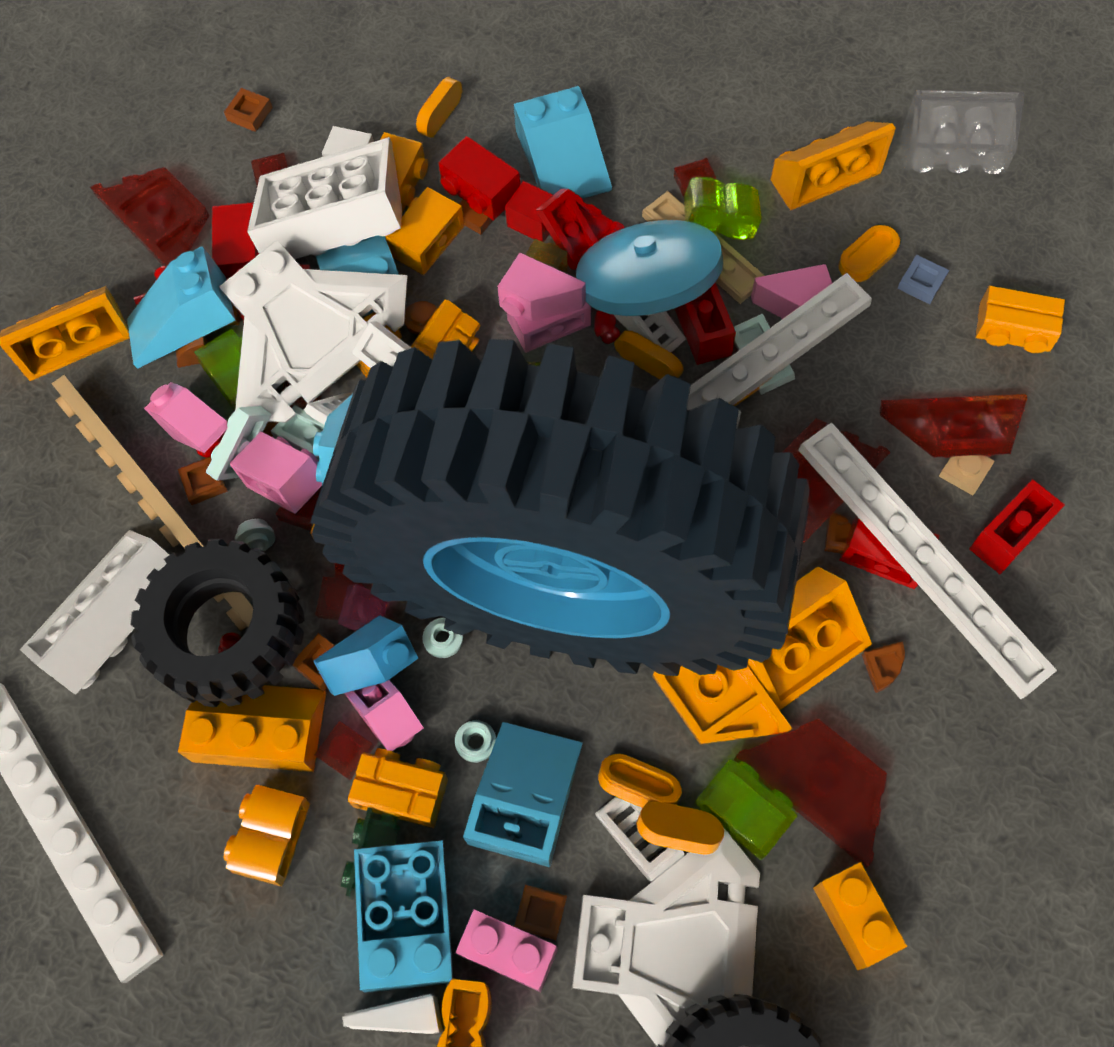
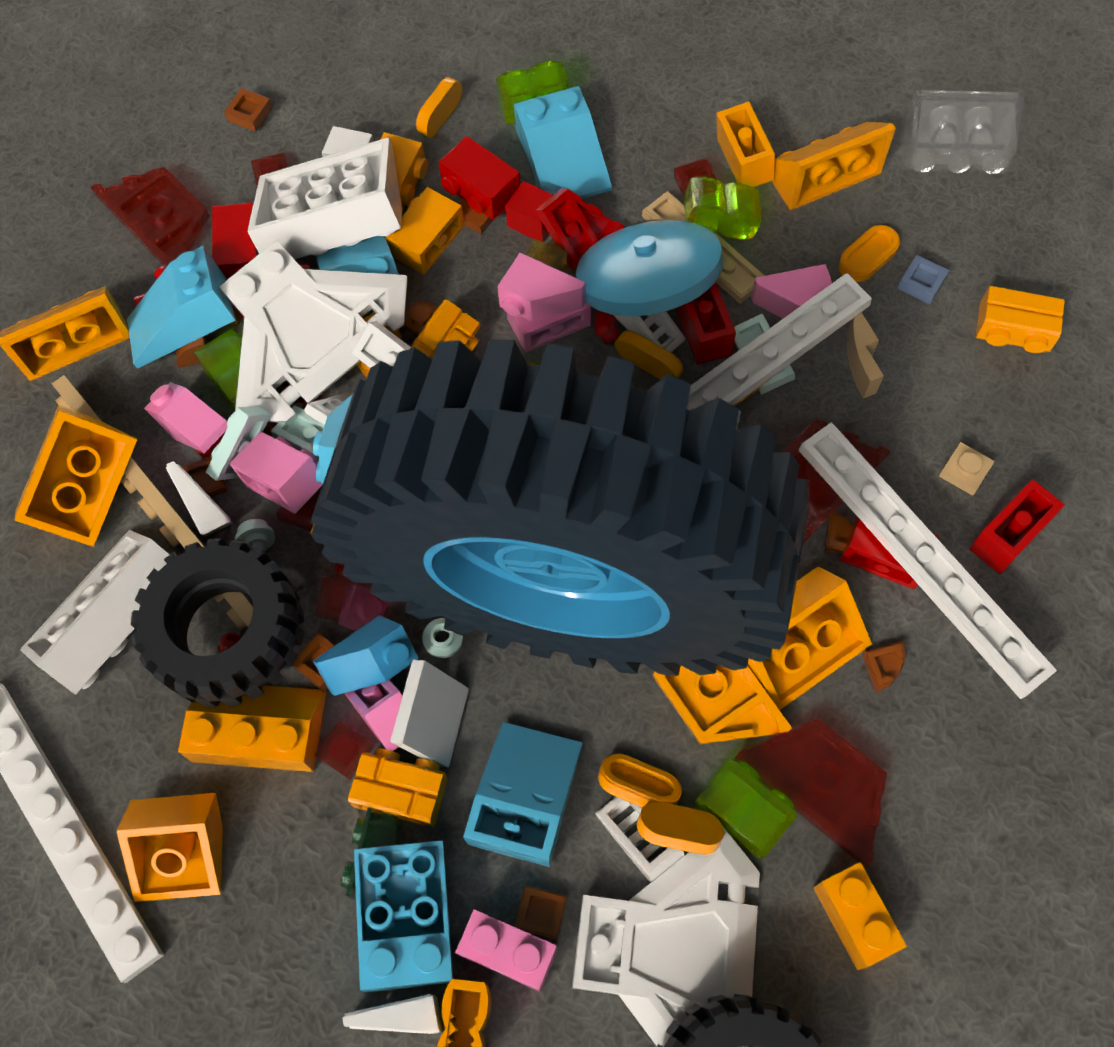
(75, 476): none -> light orange slope
(172, 846): none -> light orange slope
(203, 510): none -> white slope
(267, 835): light orange brick -> none
(429, 713): none -> white tile
(471, 729): light aqua plate -> none
(528, 84): none -> clear neon green brick
(745, 145): none -> light orange brick
(860, 351): none -> tan slope
(958, 424): clear red wing -> none

